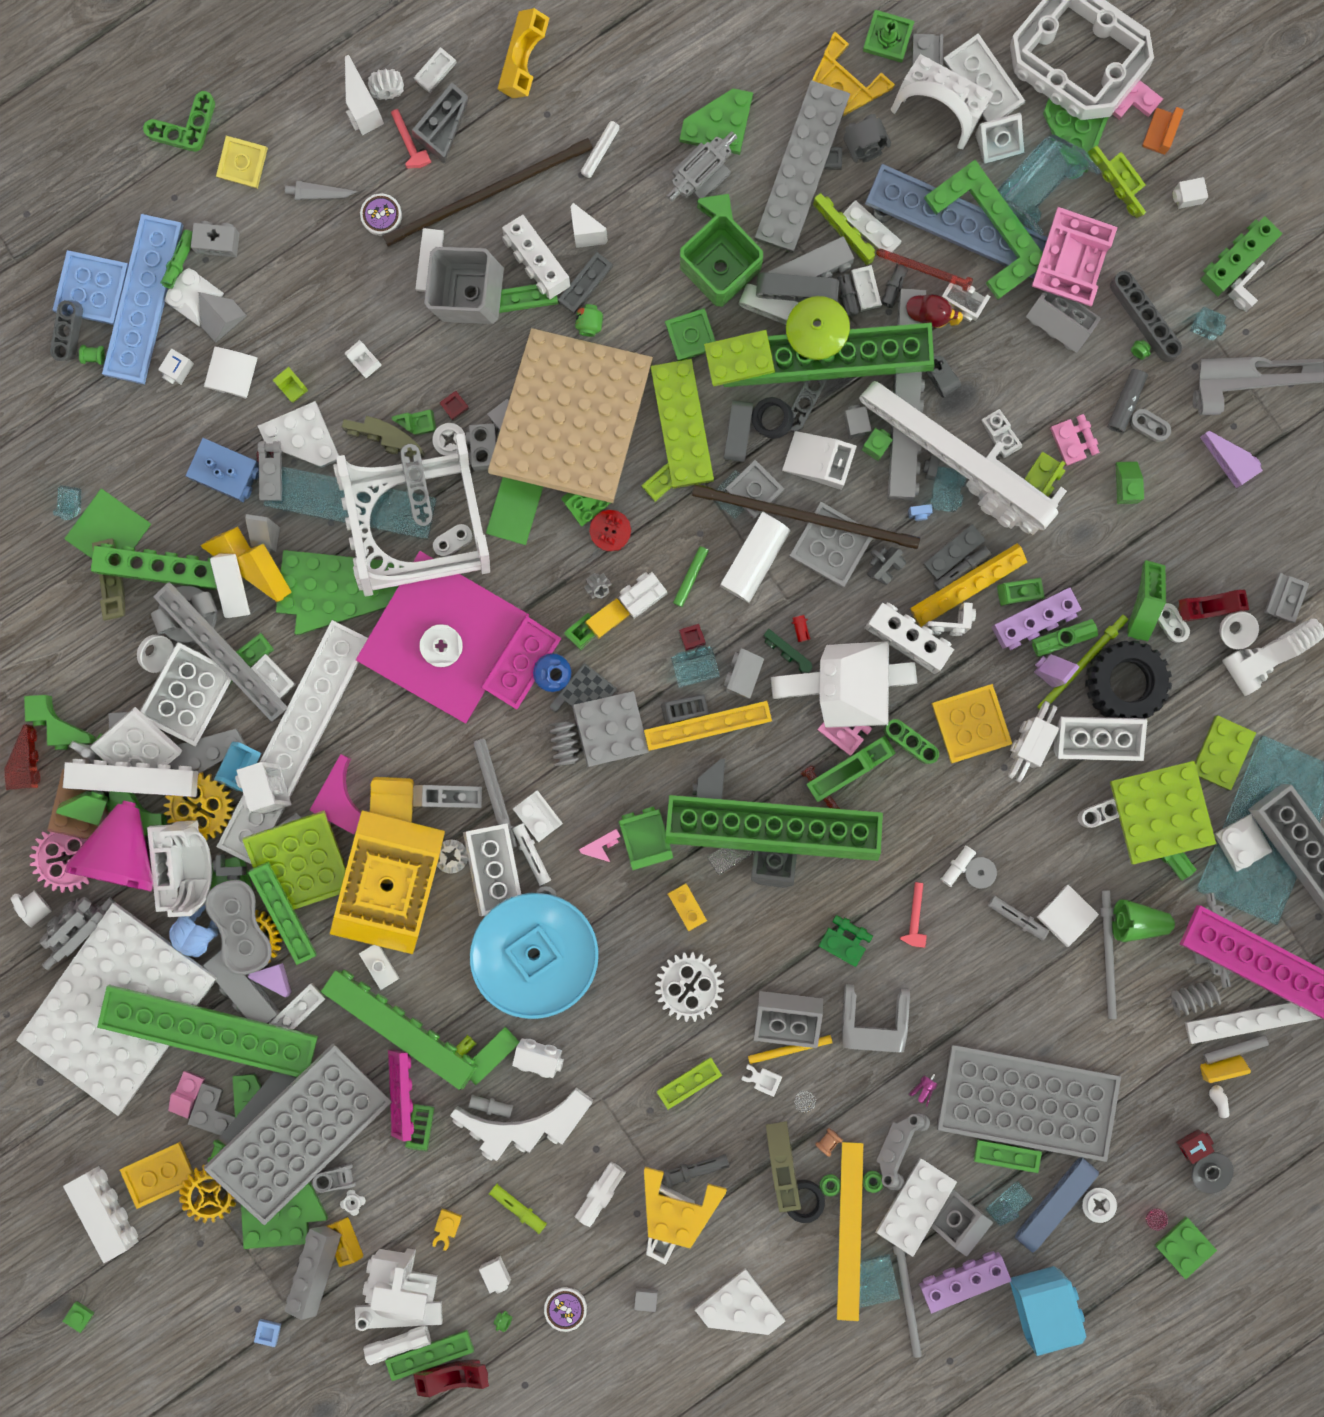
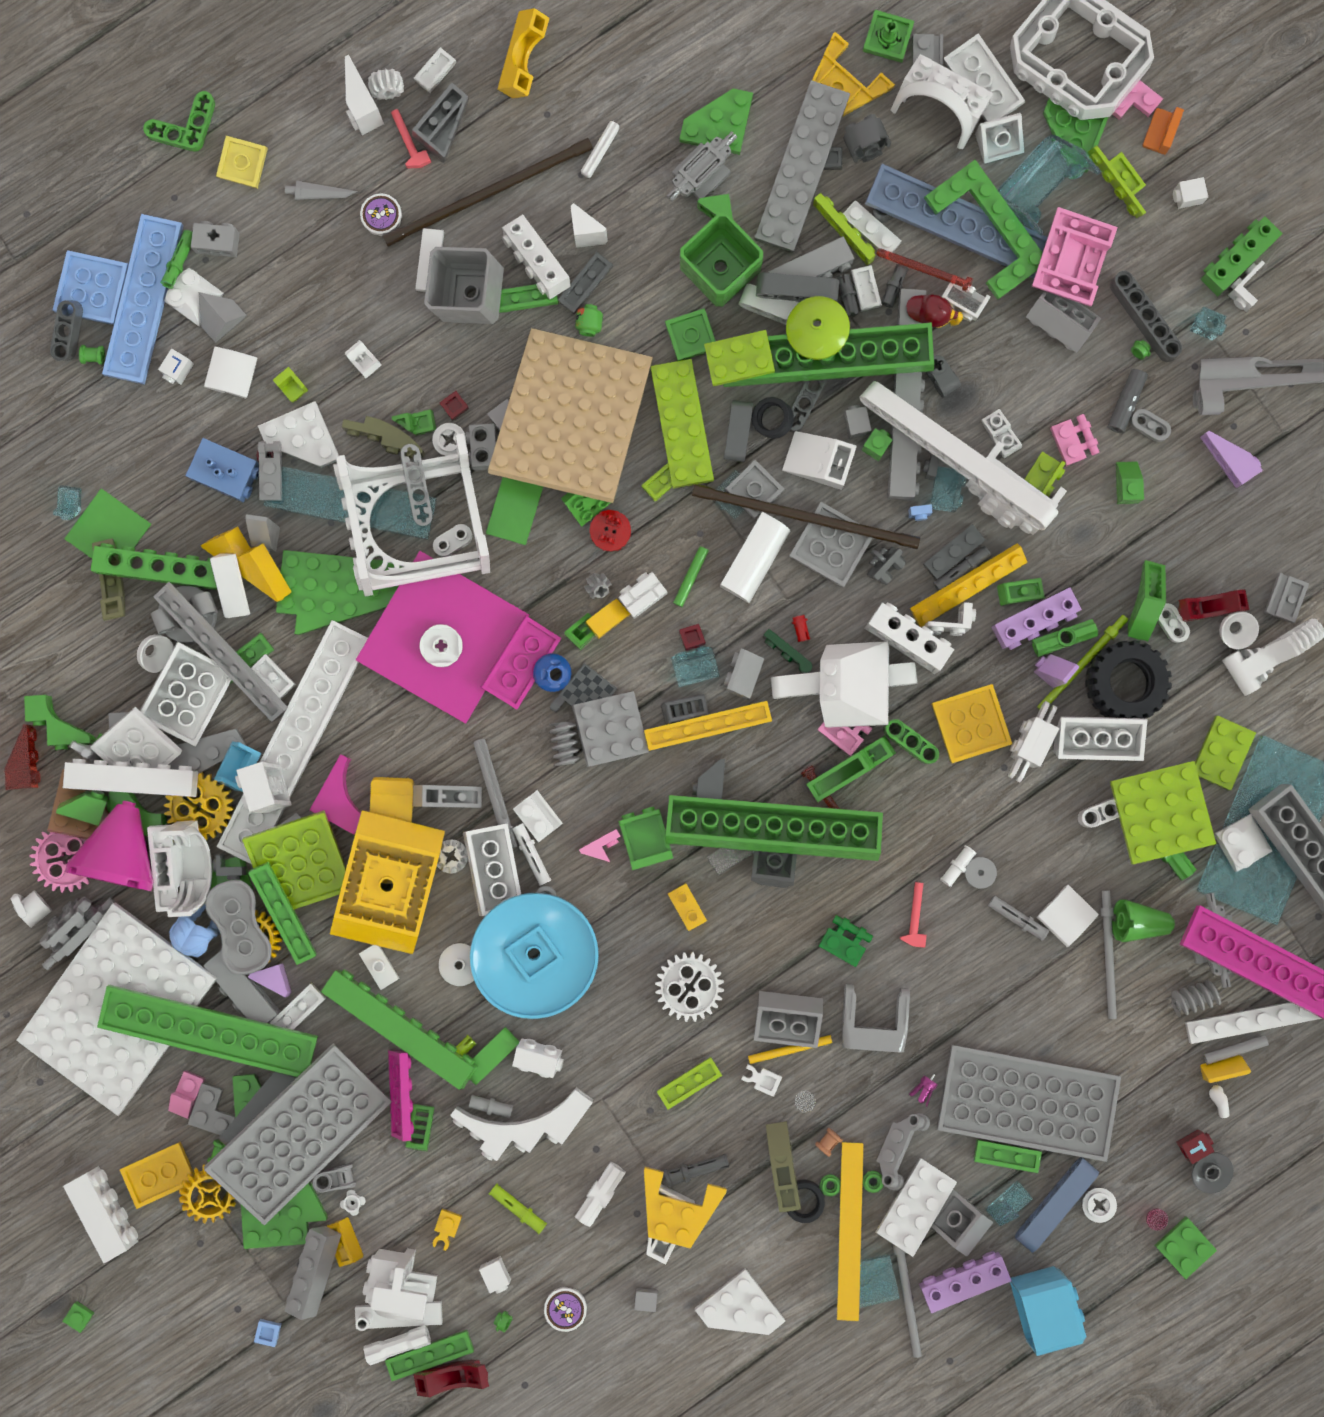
(447, 961): none -> white dish

